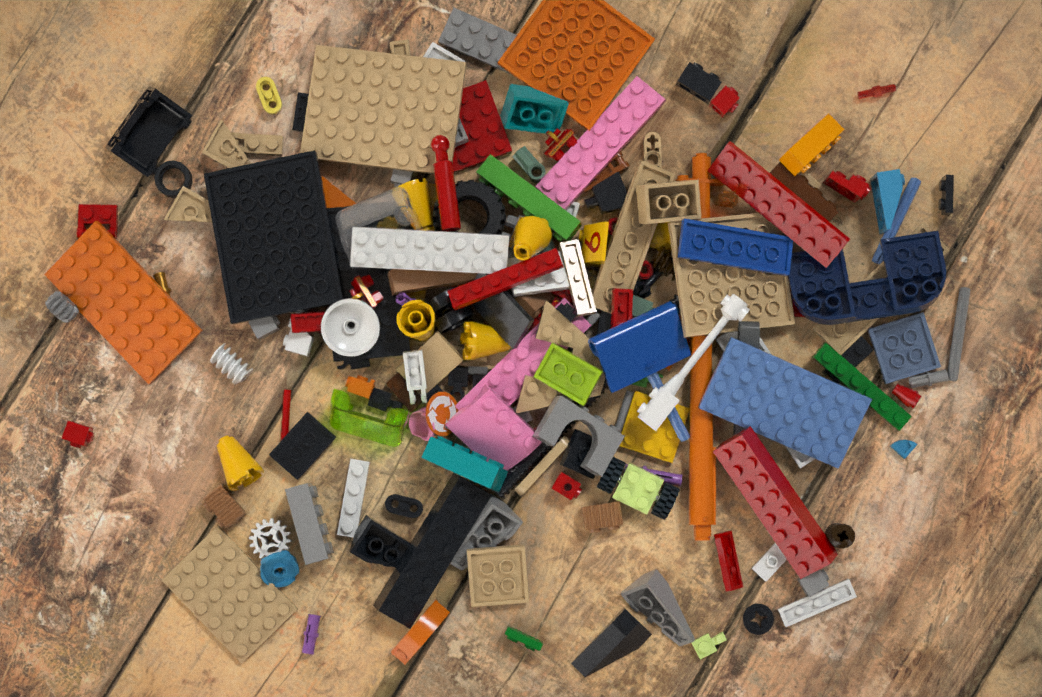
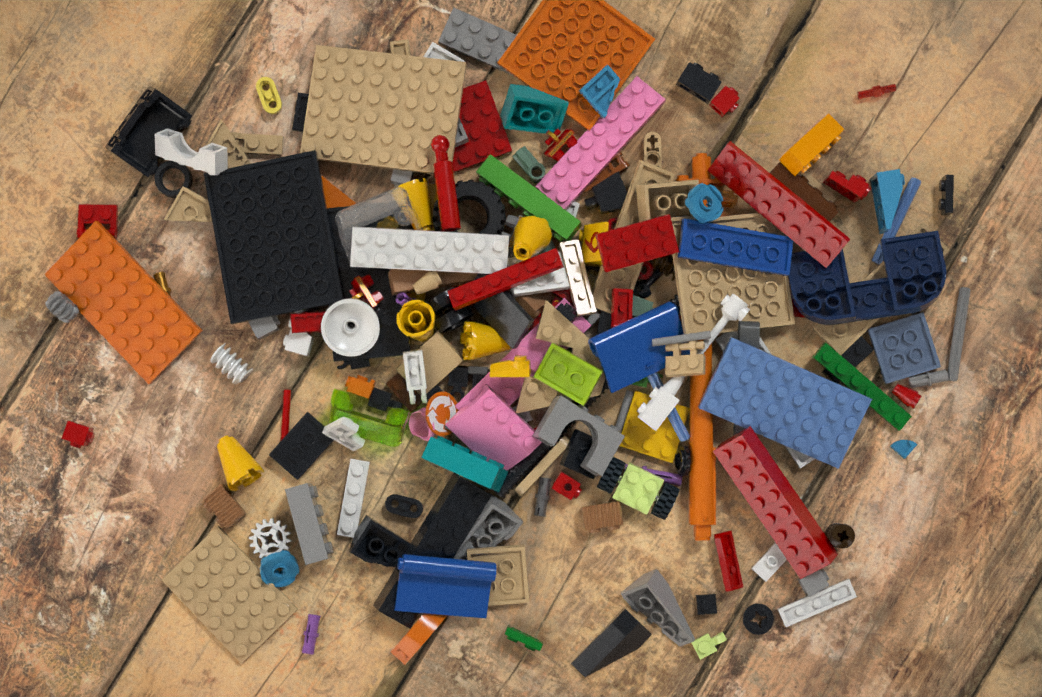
(172, 146): none -> white arch
(345, 433): none -> white plate
(428, 282): none -> tan cone
(444, 586): none -> blue door
(516, 367): none -> yellow slope
(542, 496): none -> flat silver pin
(601, 90): none -> dark azure wing
(636, 243): none -> red plate
(681, 338): none -> light grey bar
(682, 461): none -> black gear
(685, 365): none -> tan plate
(696, 206): none -> dark azure plate
(706, 604): none -> black plate

